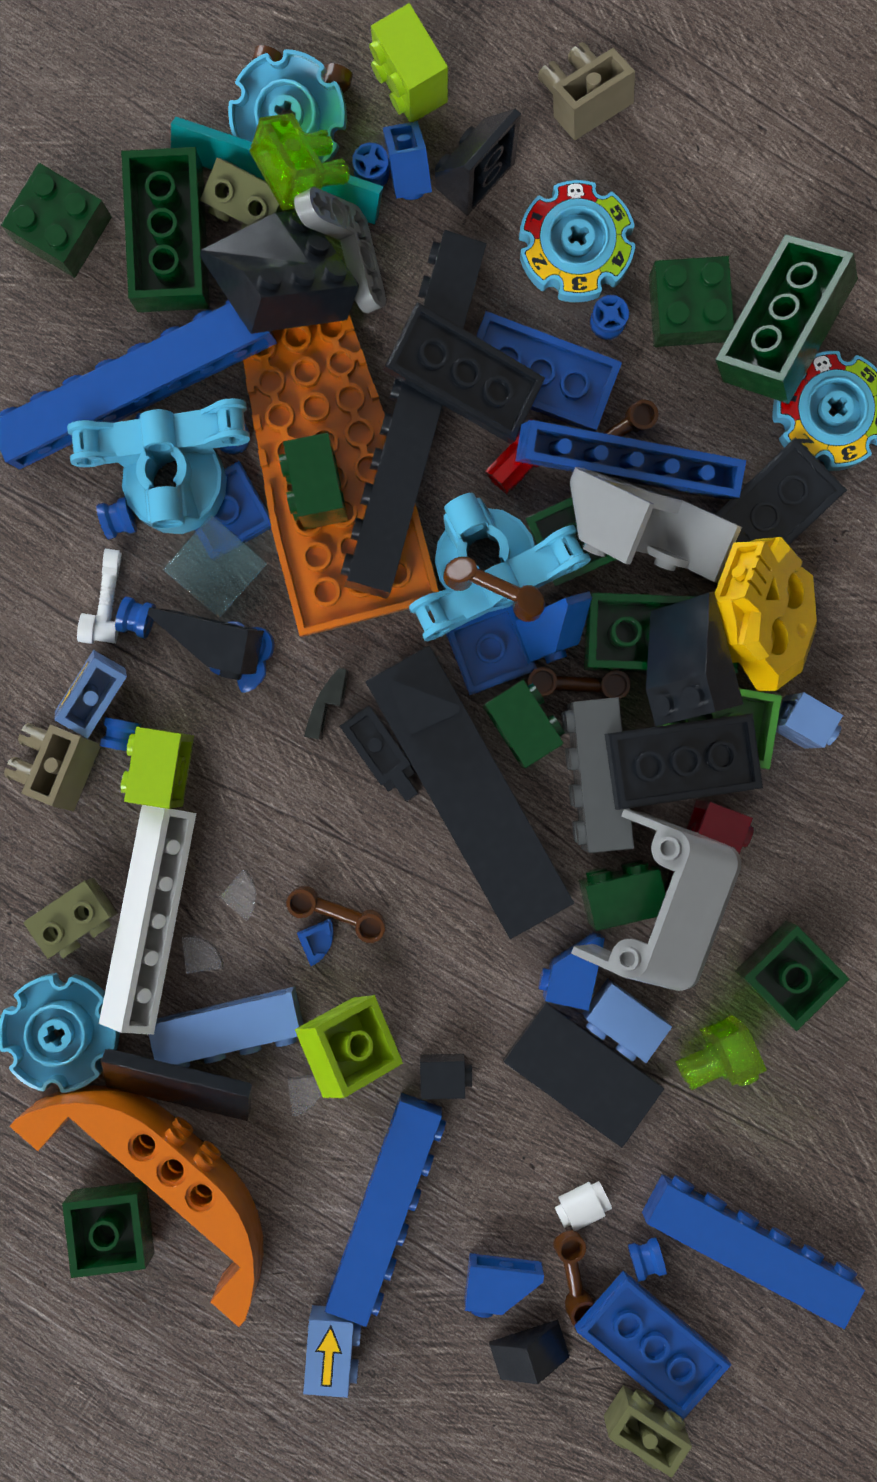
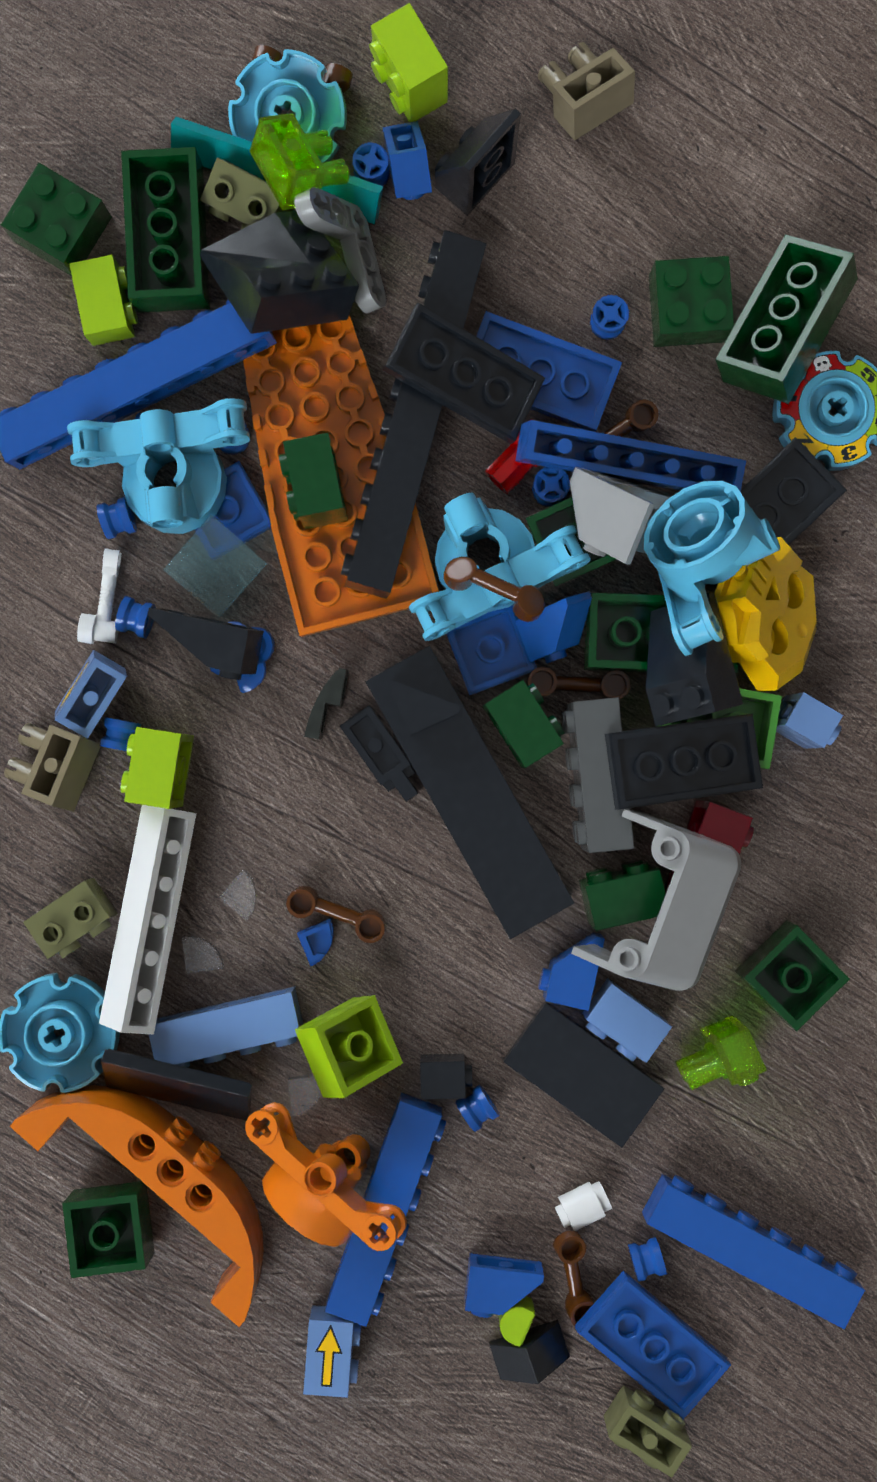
(103, 300): none -> lime brick
(317, 1188): none -> orange piece
(477, 1108): none -> blue wheel
(517, 1321): none -> lime brick
(555, 481): none -> blue wheel
(582, 215): medium azure piece -> none
(698, 541): none -> medium azure piece

